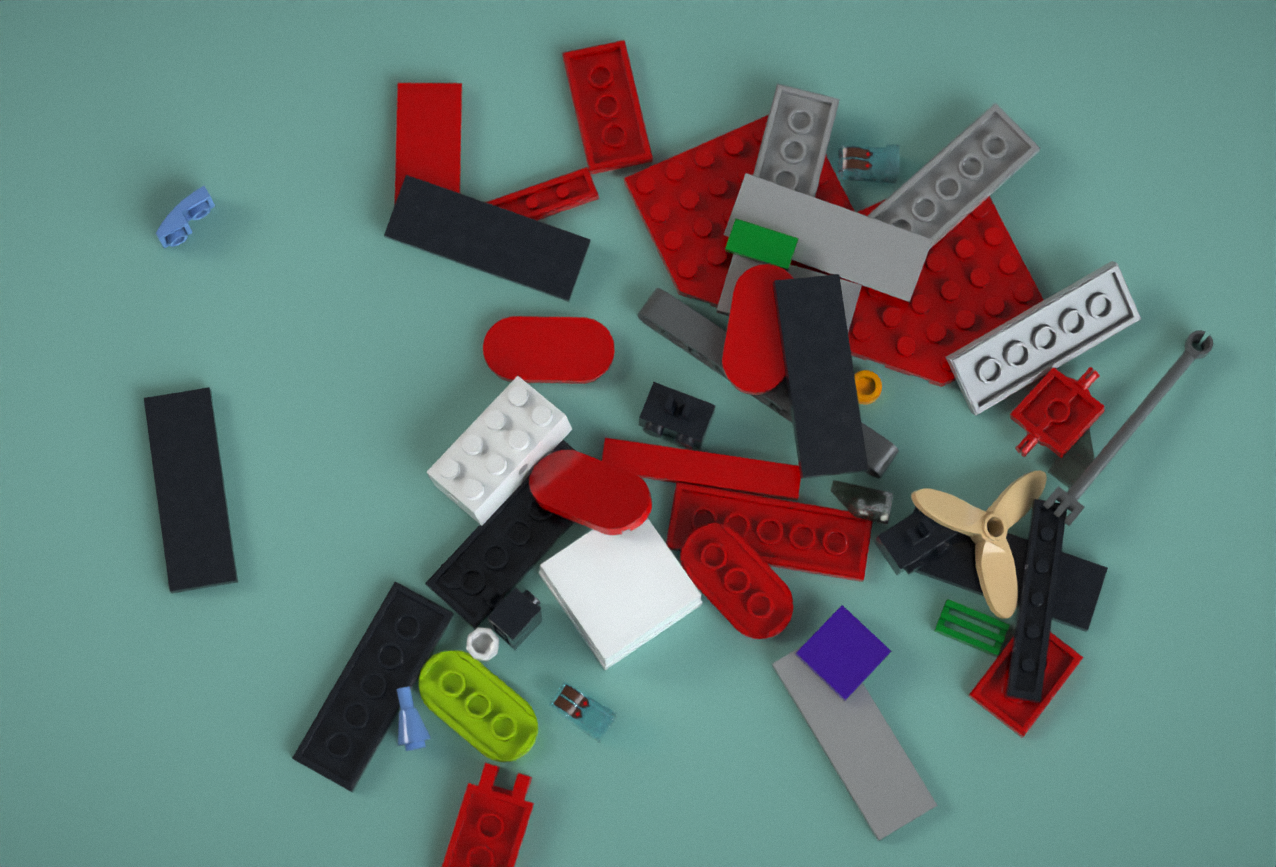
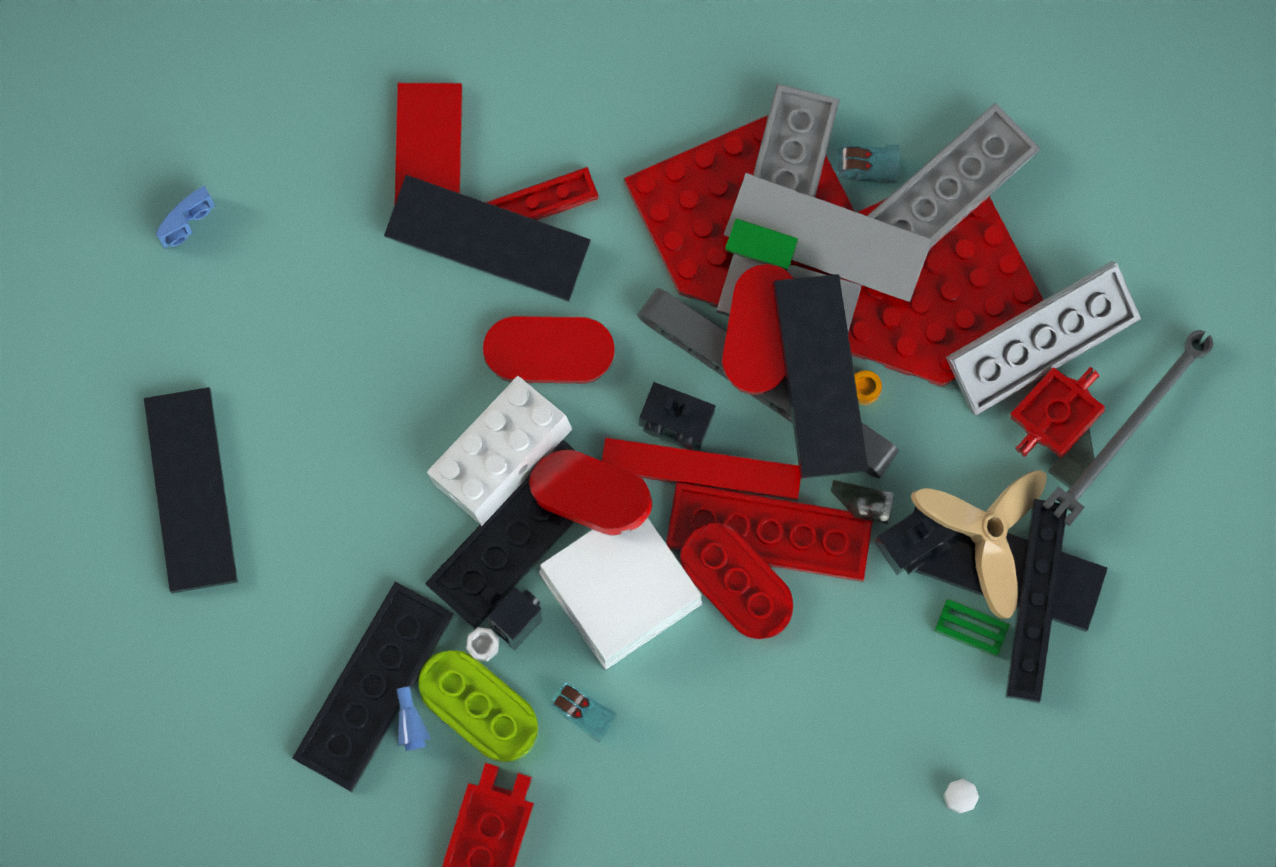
(607, 107): red tile -> none
(843, 653): dark purple tile -> none
(858, 748): light grey tile -> none
(961, 796): none -> white tile
(1016, 713): red tile -> none

